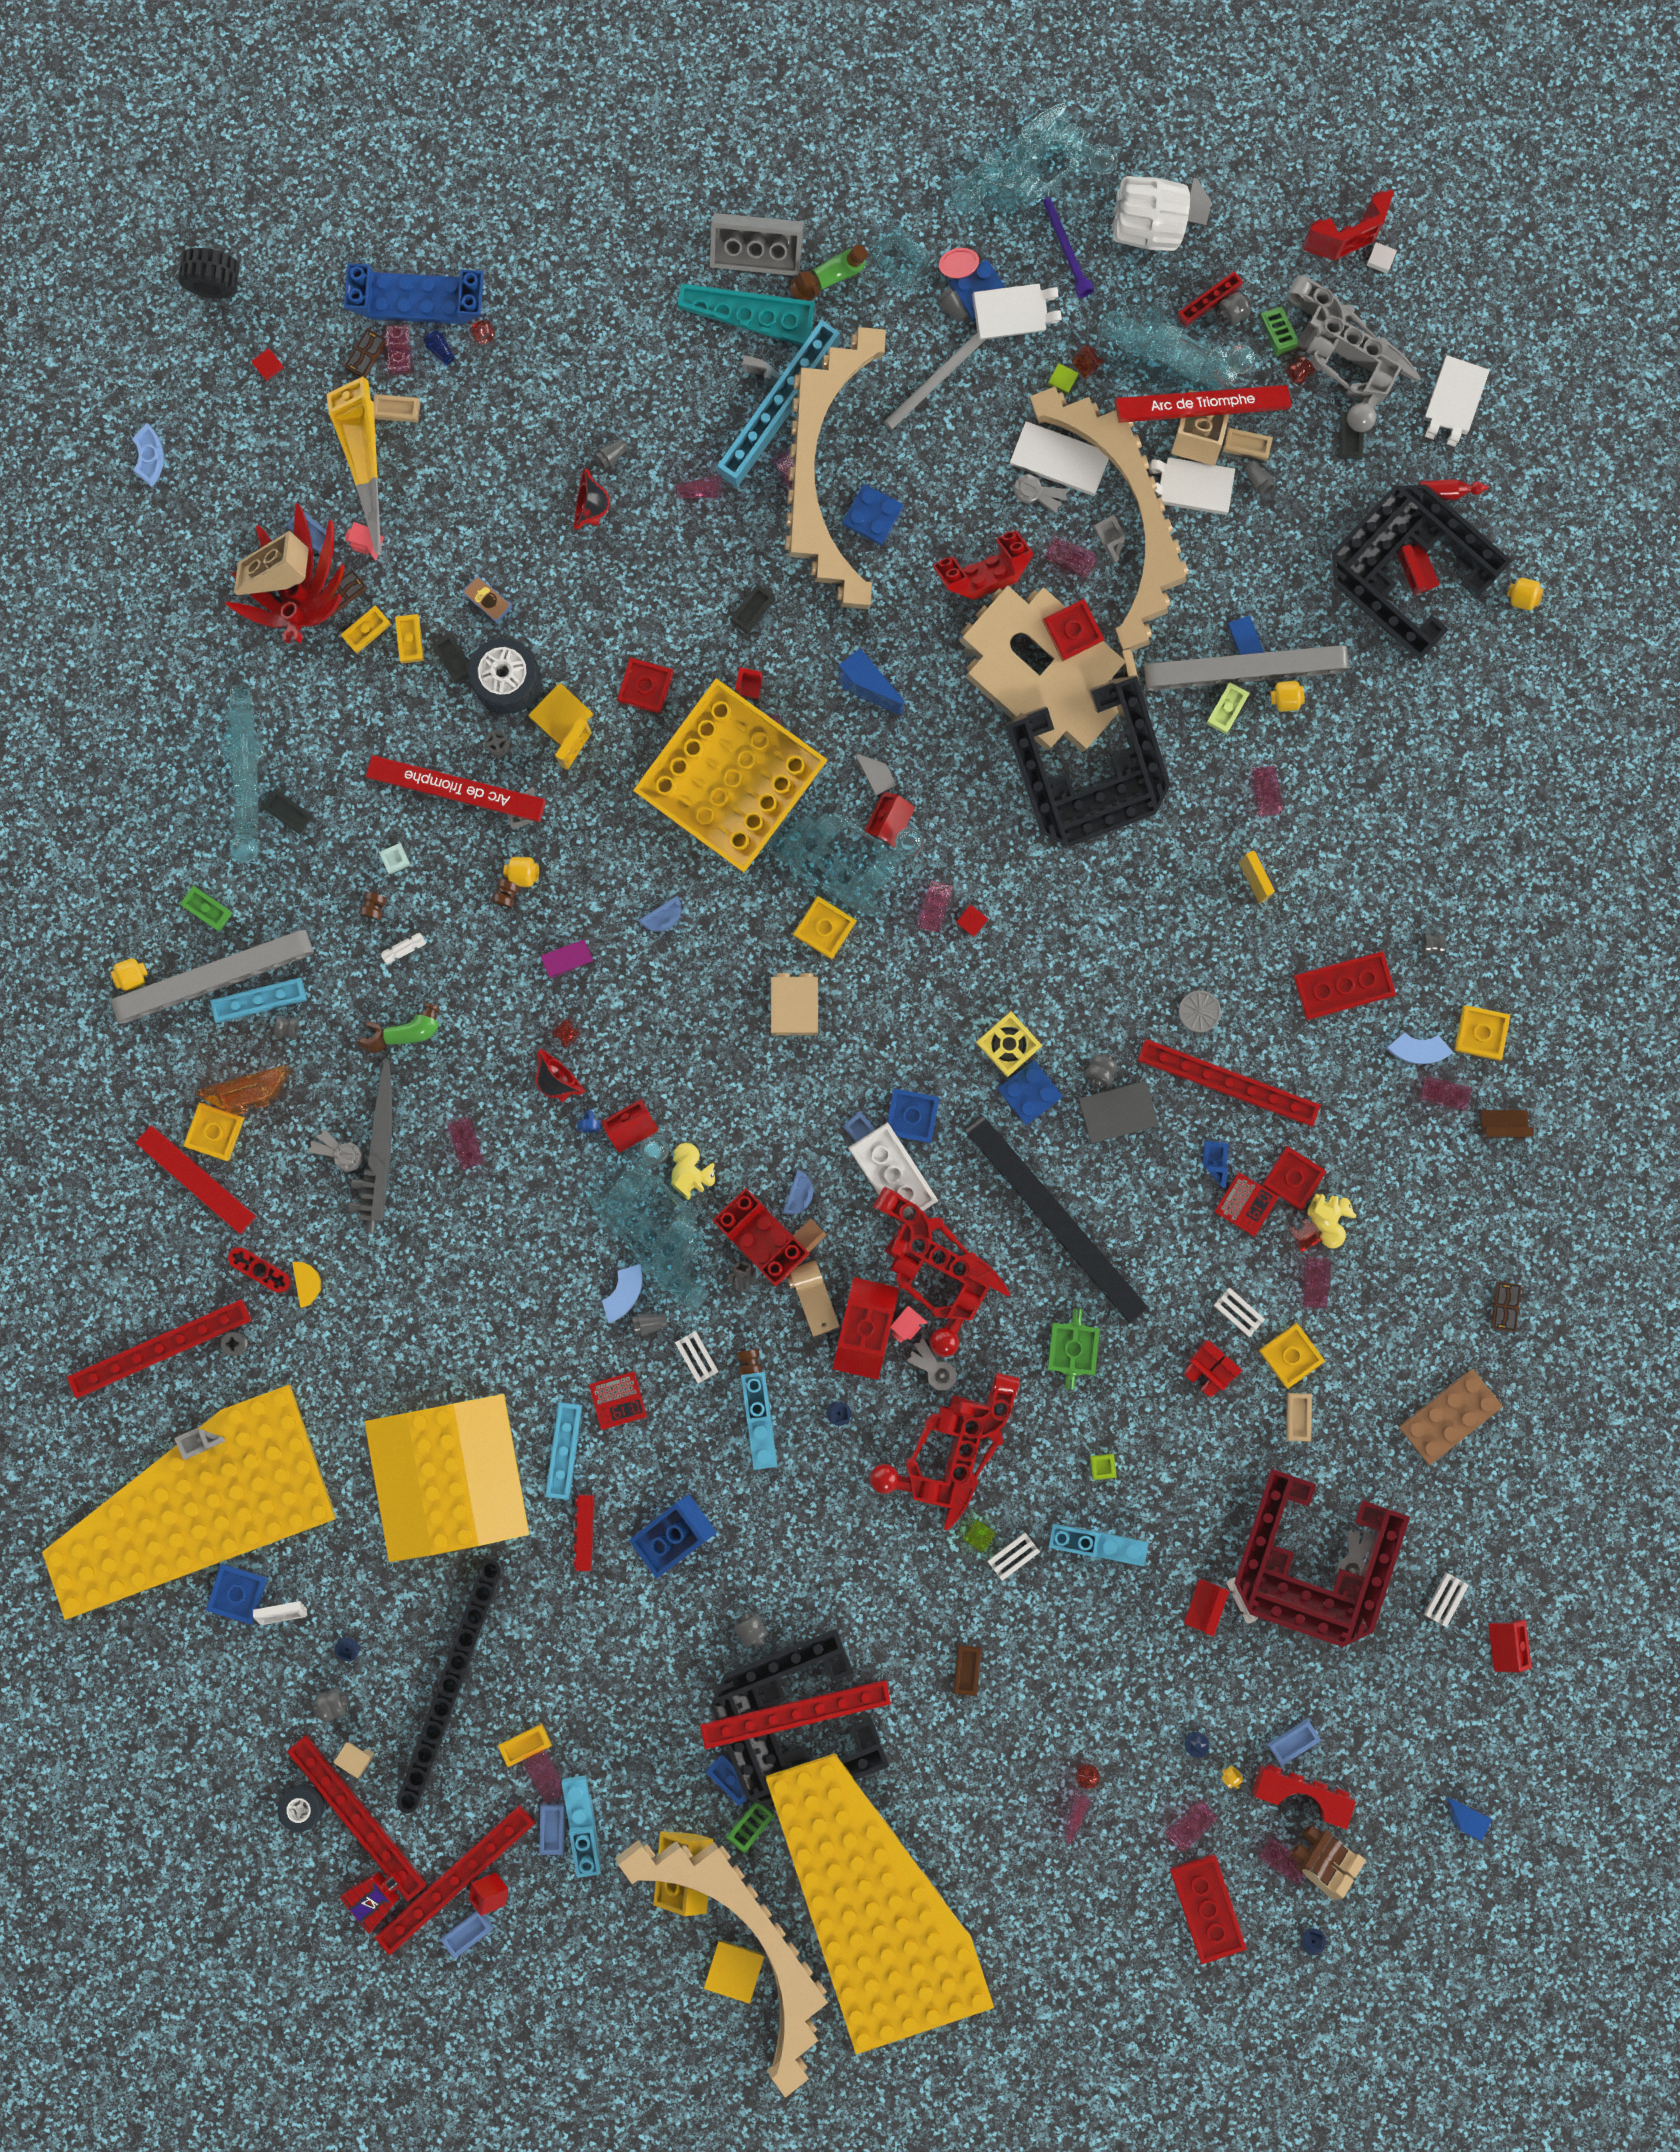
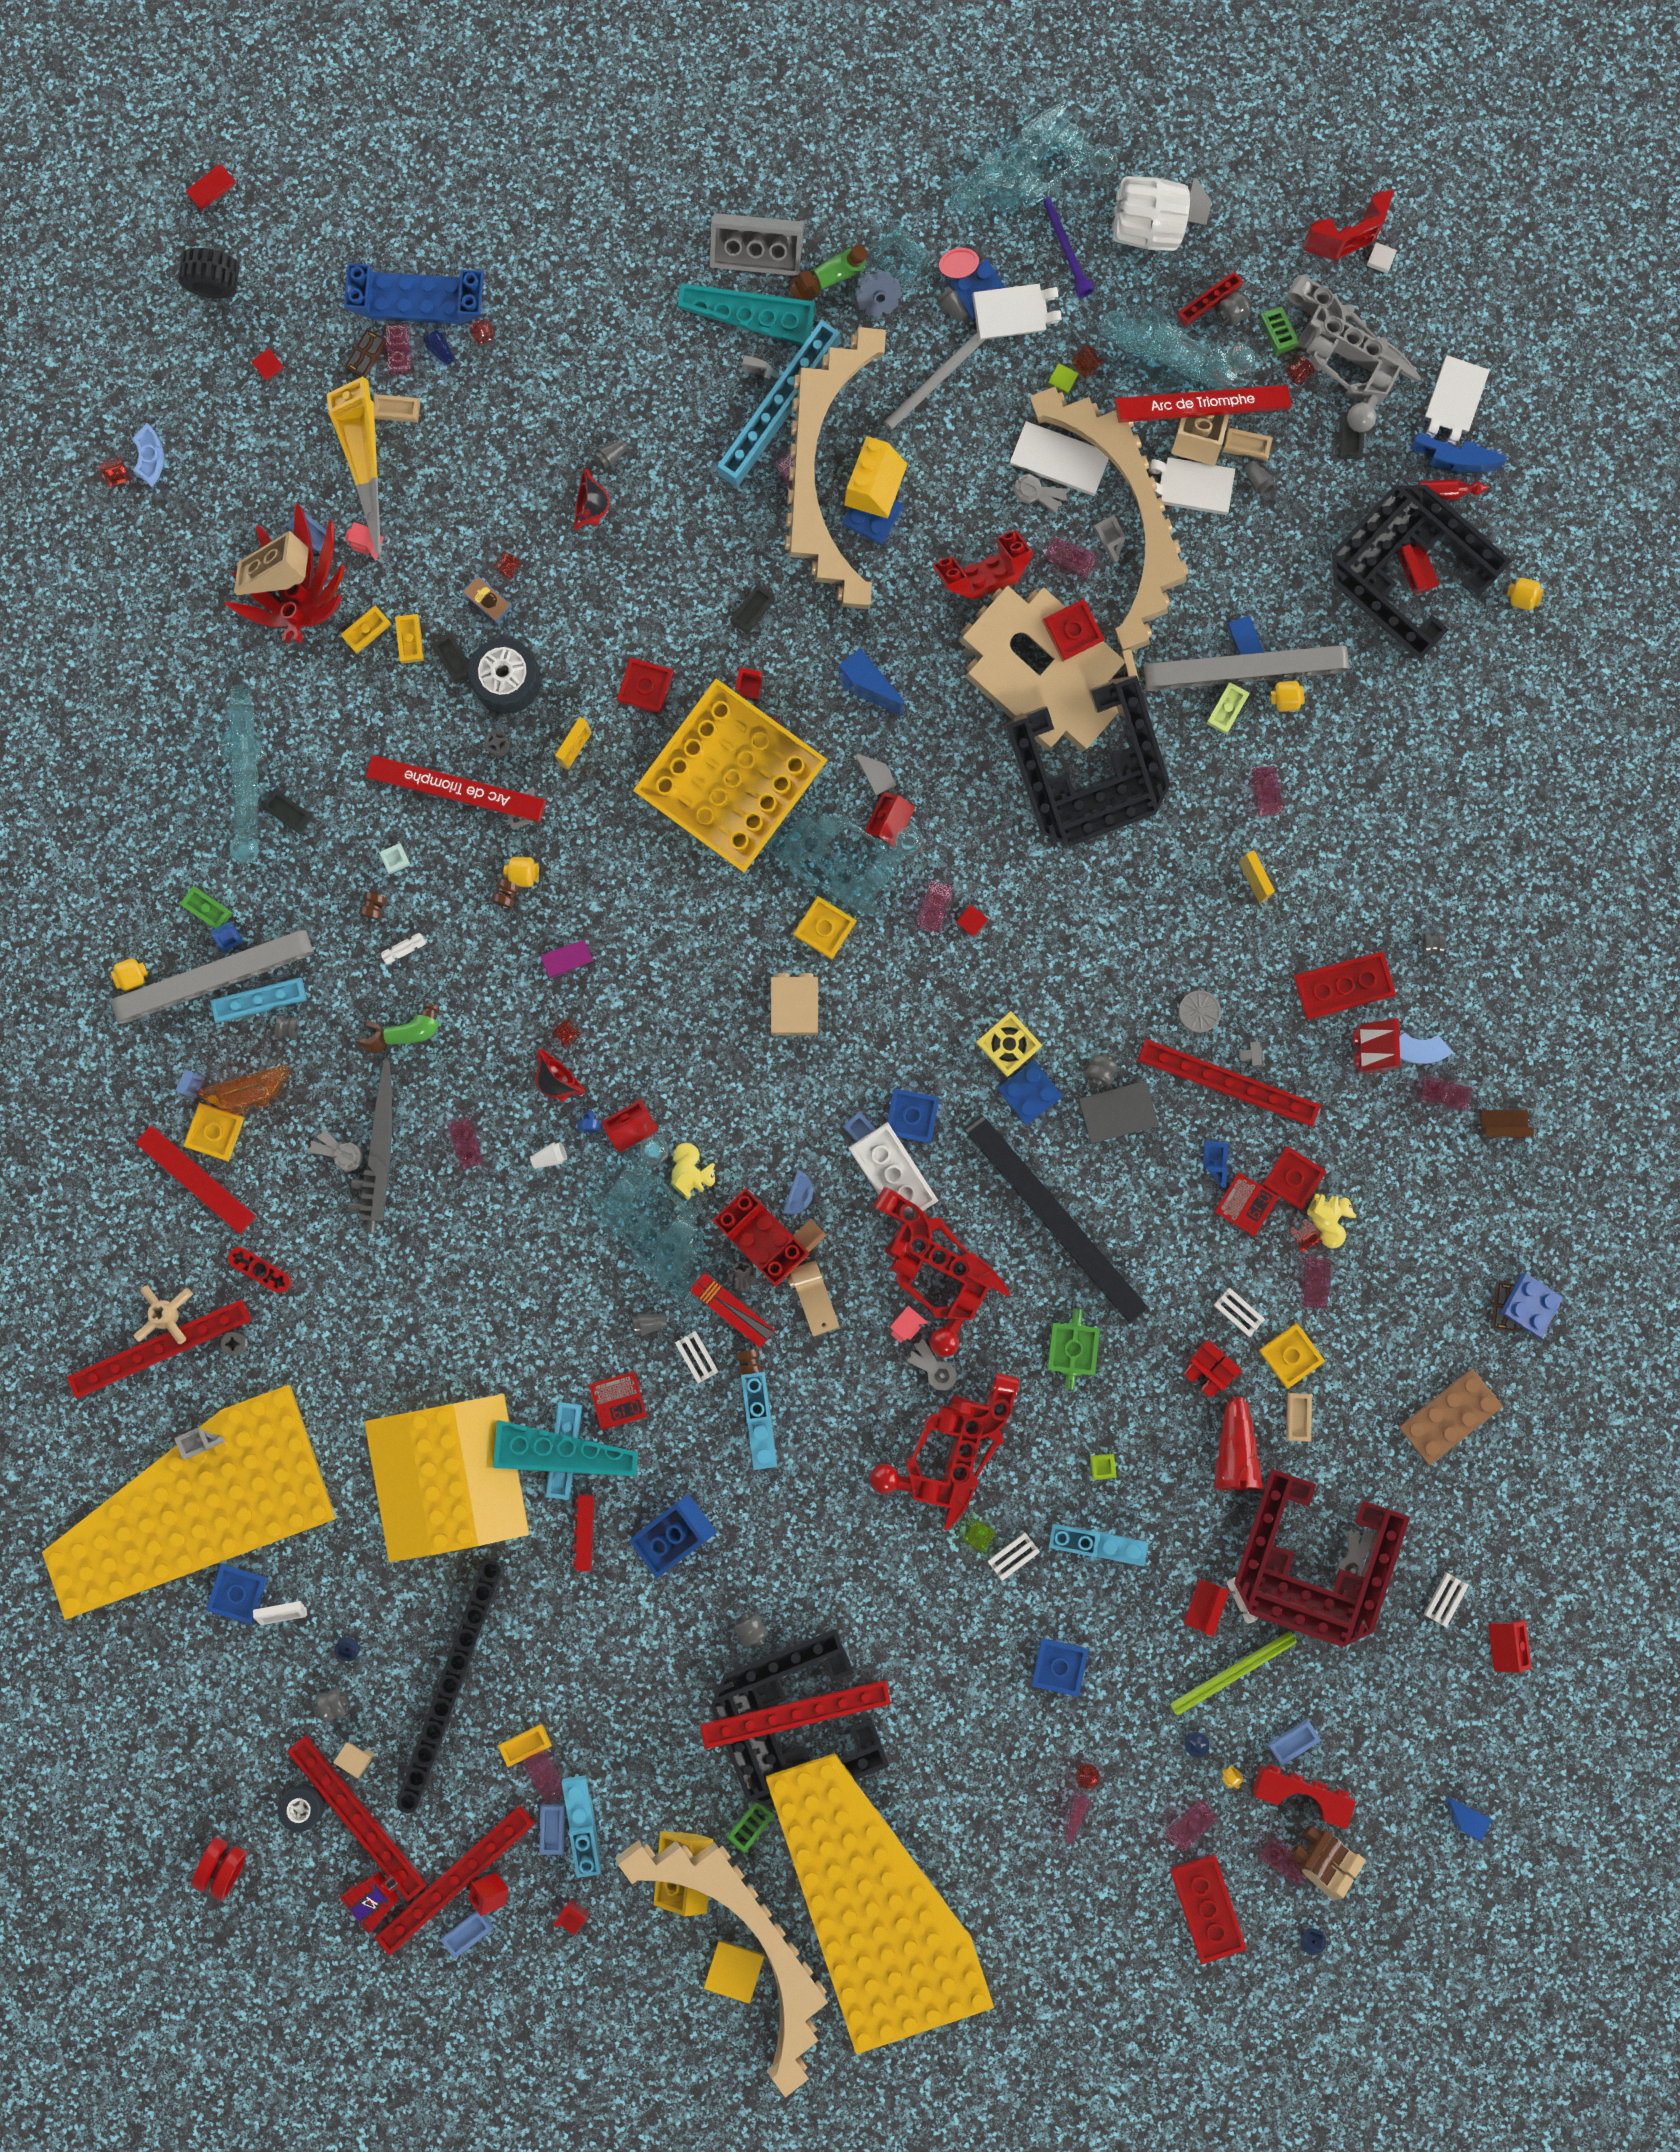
(114, 471): none -> clear red tile
(163, 1314): none -> tan bar
(189, 1083): none -> medium blue tile
(210, 187): none -> red tile
(219, 1869): none -> red wheel
(226, 936): none -> blue tile
(307, 1283): yellow tile -> none
(349, 588): tile -> none
(507, 565): none -> clear red wheel
(540, 1450): none -> teal wing
(551, 1155): none -> white cone
(559, 713): yellow tile -> none
(571, 1917): none -> red panel
(625, 1294): light blue tile -> none
(663, 917): medium blue tile -> none
(702, 488): clear pink slope -> none
(725, 1776): blue plate -> none
(731, 1309): none -> red tile
(838, 1413): dark blue tile -> none
(865, 1328): red slope -> none
(875, 478): none -> yellow slope
(878, 293): none -> sand blue plant
(967, 1670): reddish brown tile -> none
(1059, 1667): none -> blue plate
(1233, 1673): none -> lime axle
(1237, 1459): none -> red cone
(1254, 1055): none -> light grey tile
(1377, 1046): none -> red slope
(1466, 459): none -> blue slope
(1482, 1032): yellow tile -> none
(1531, 1305): none -> plate

